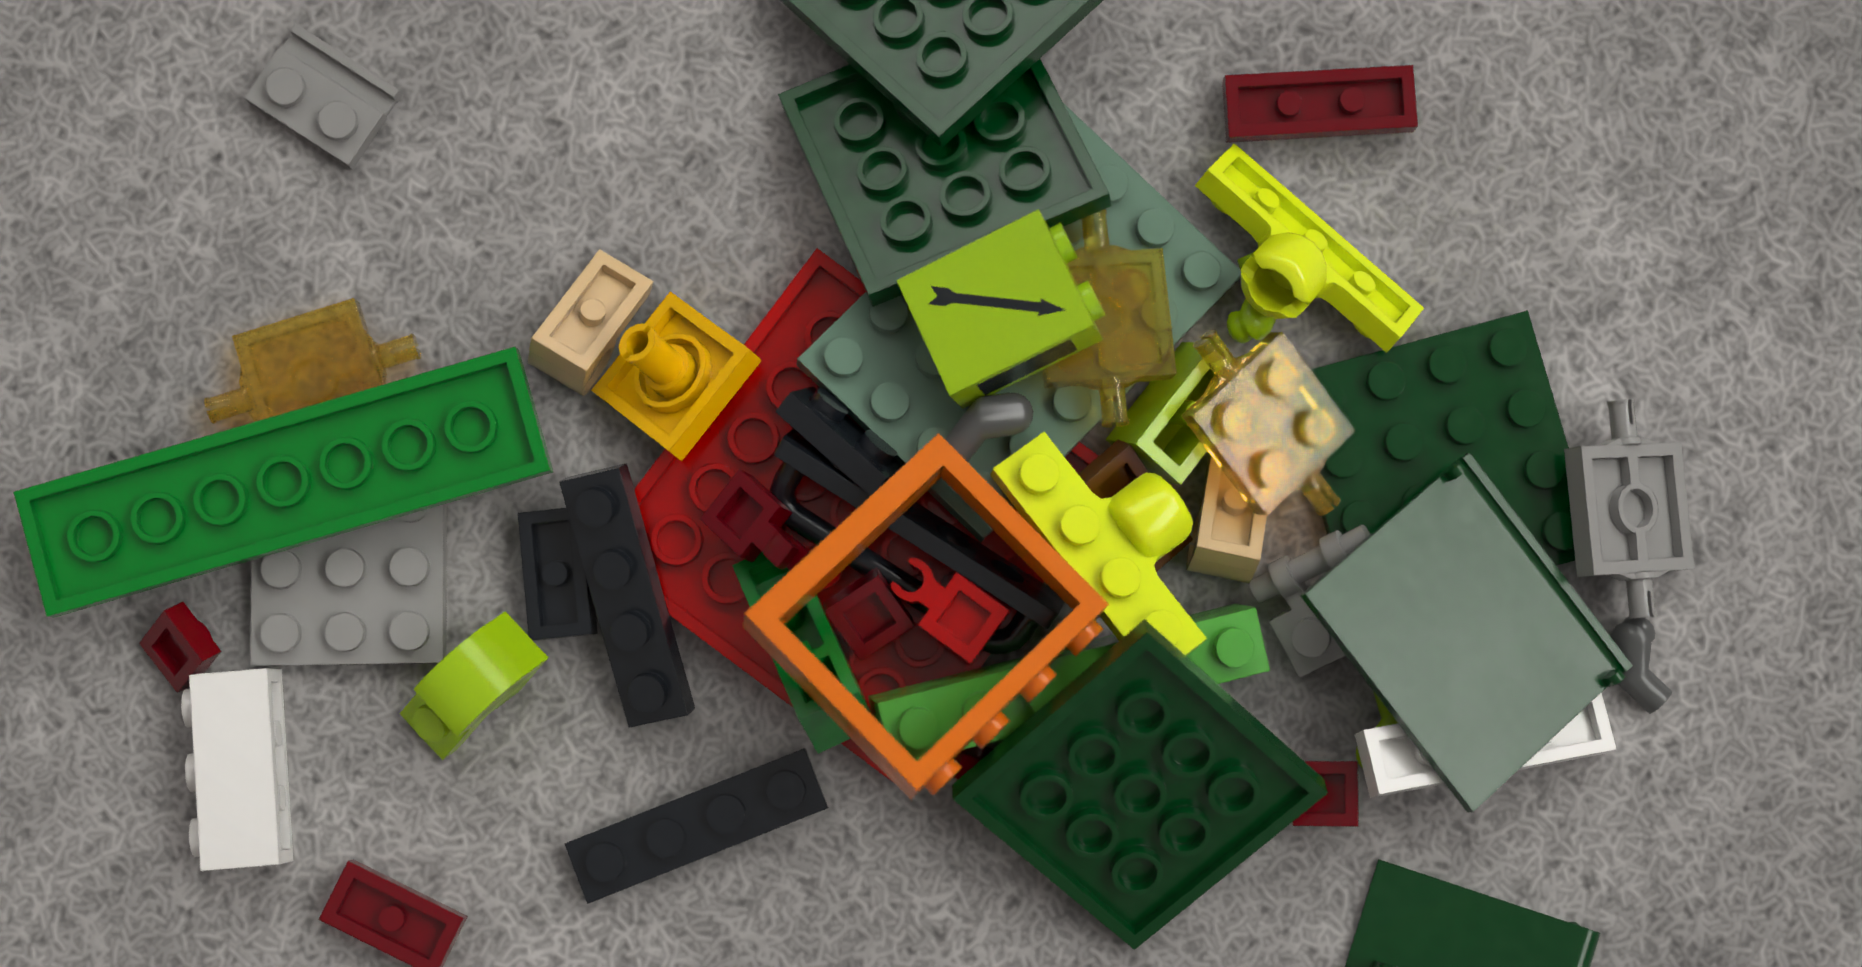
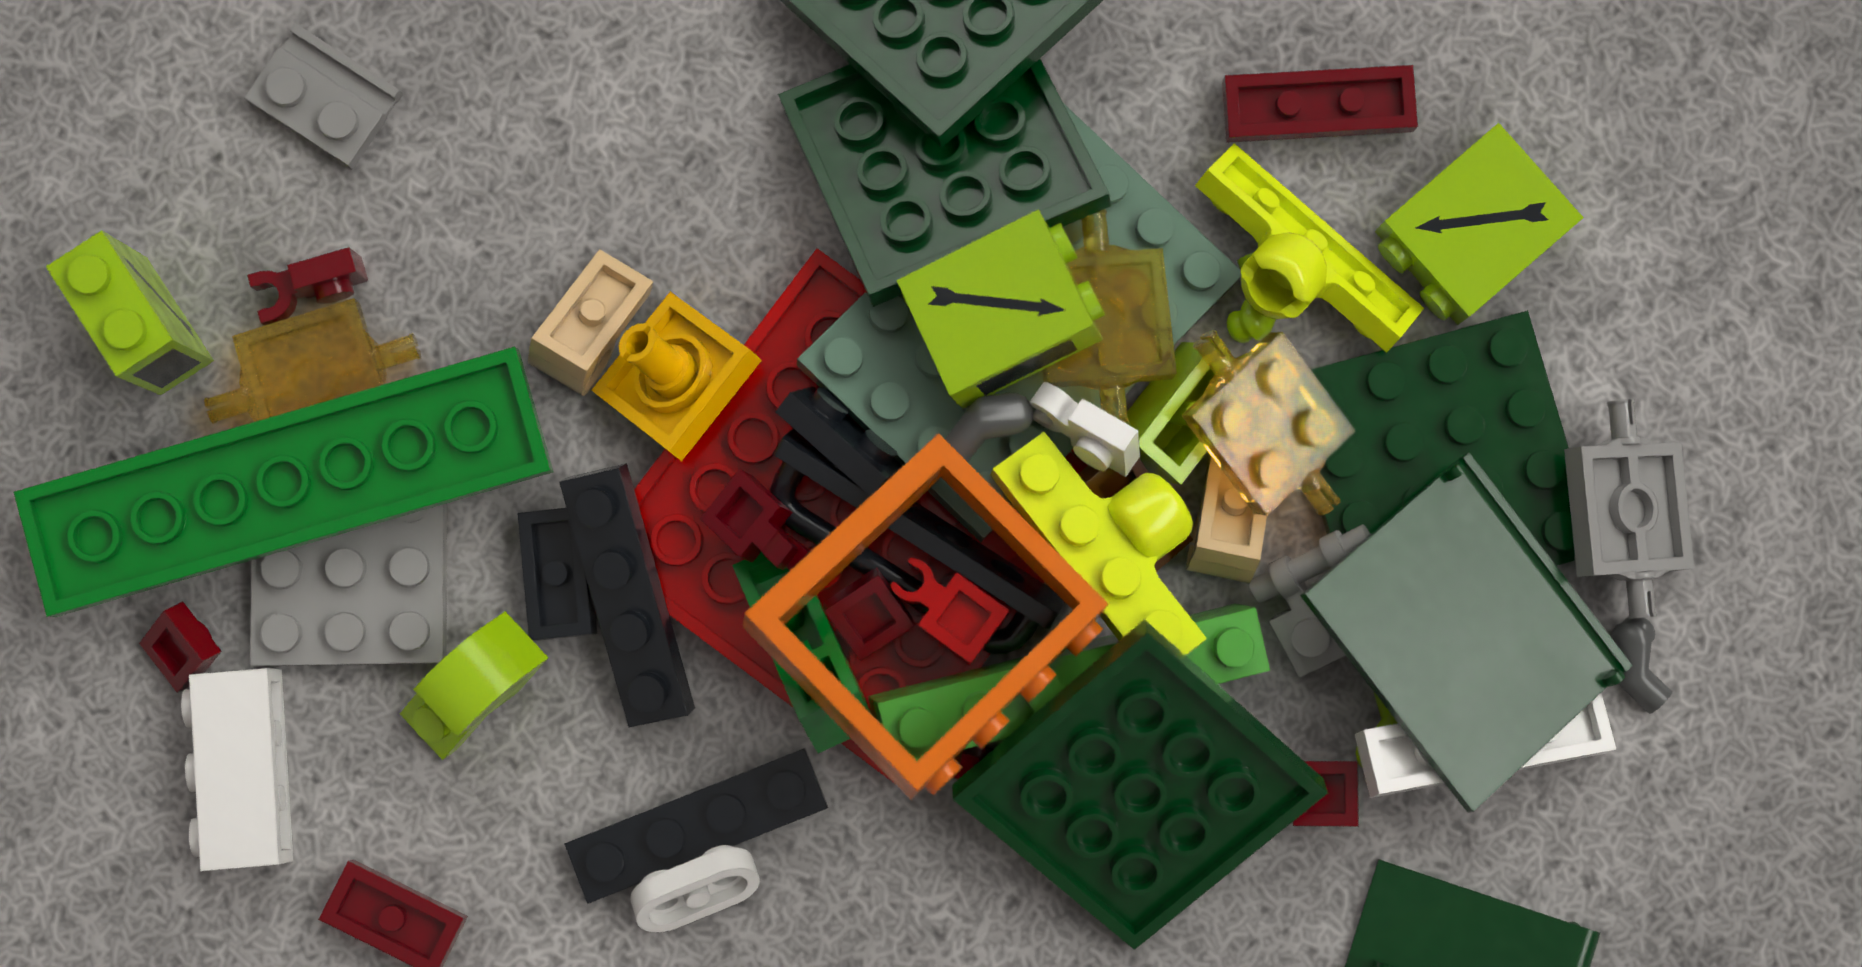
(129, 313): none -> lime brick
(323, 277): none -> dark red plate
(694, 889): none -> white plate
(1093, 433): none -> white plate
(1476, 226): none -> lime brick

